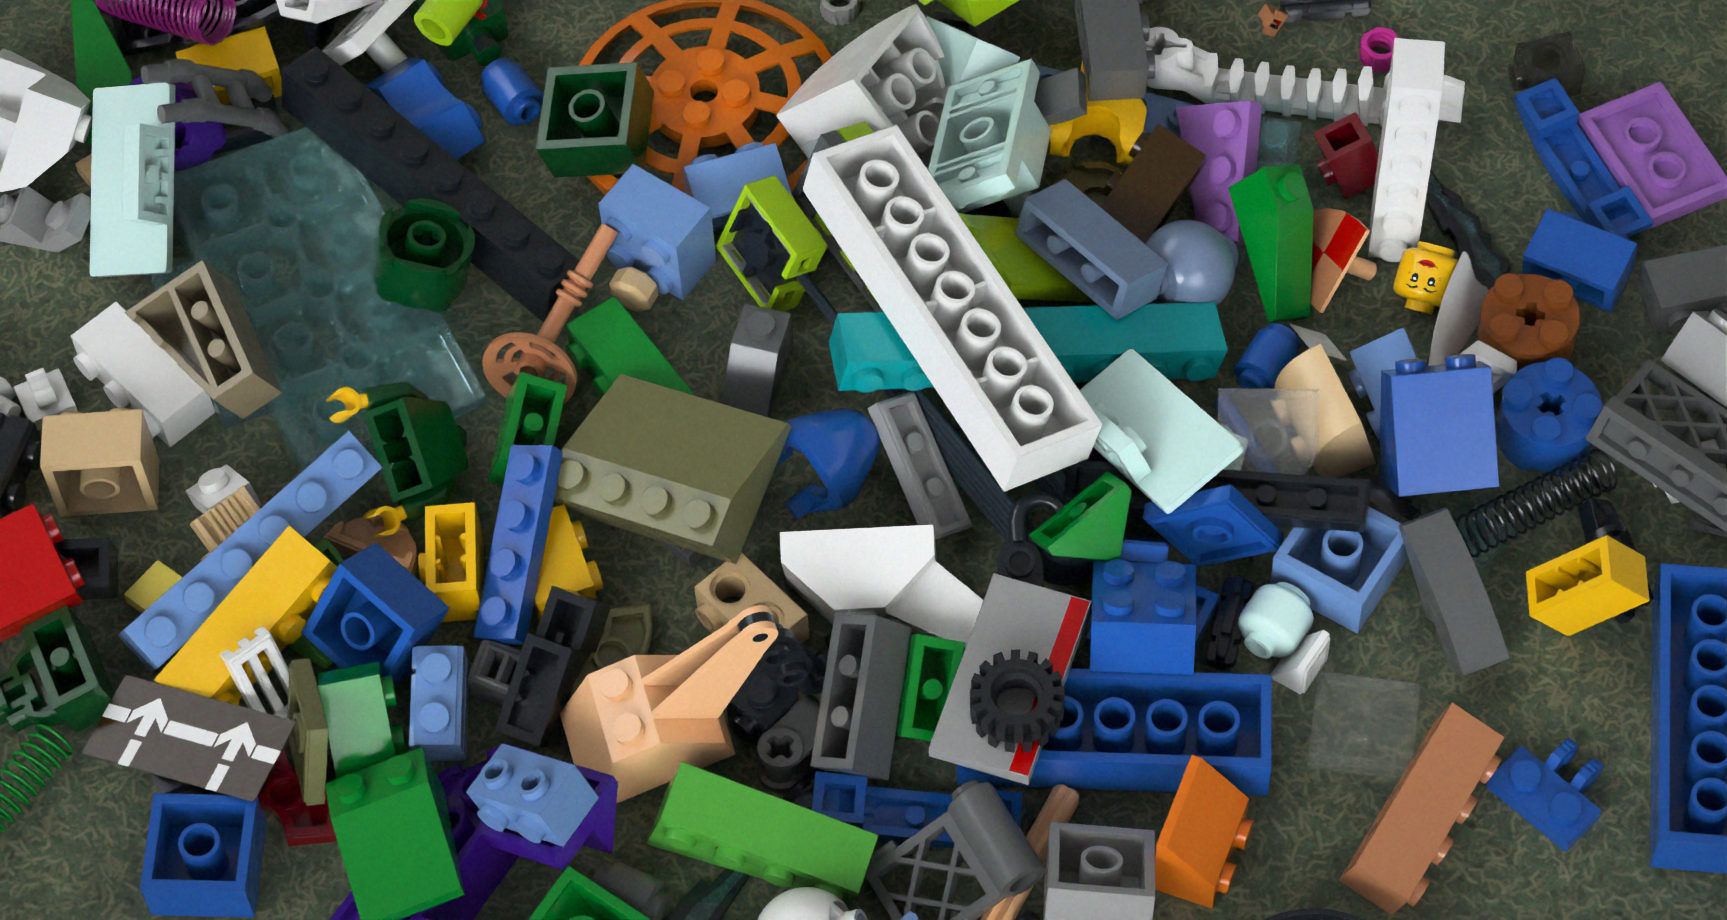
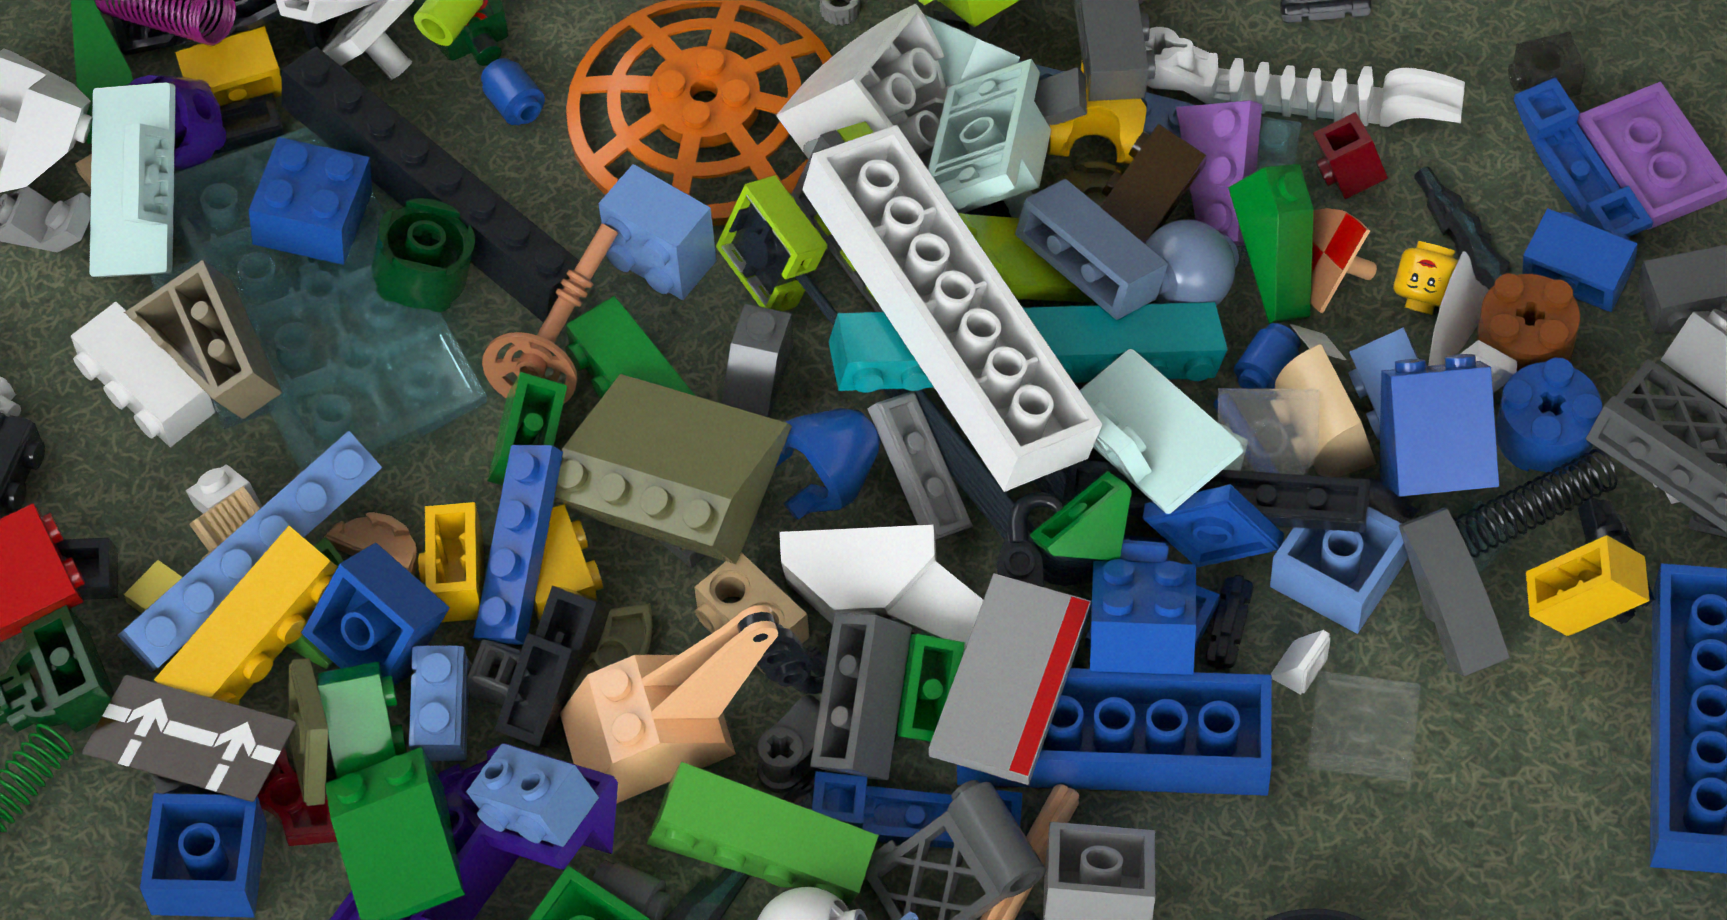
(44, 395): white tile -> none
(100, 462): tan brick -> none
(207, 107): dark grey piece -> none
(248, 652): white tile -> none
(310, 200): none -> blue brick
(414, 445): dark green torso -> none
(418, 94): blue brick -> none
(595, 119): dark green brick -> none
(634, 289): tan tile -> none
(721, 180): medium blue brick -> none
(759, 705): black brick -> none
(1023, 674): black tyre -> none
(1201, 836): orange slope -> none
(1272, 19): nougat piece -> none
(1275, 620): light aqua head -> none
(1377, 37): dark pink axle -> none
(1406, 146): white brick -> none
(1423, 809): nougat brick -> none
(1545, 797): blue hinge -> none

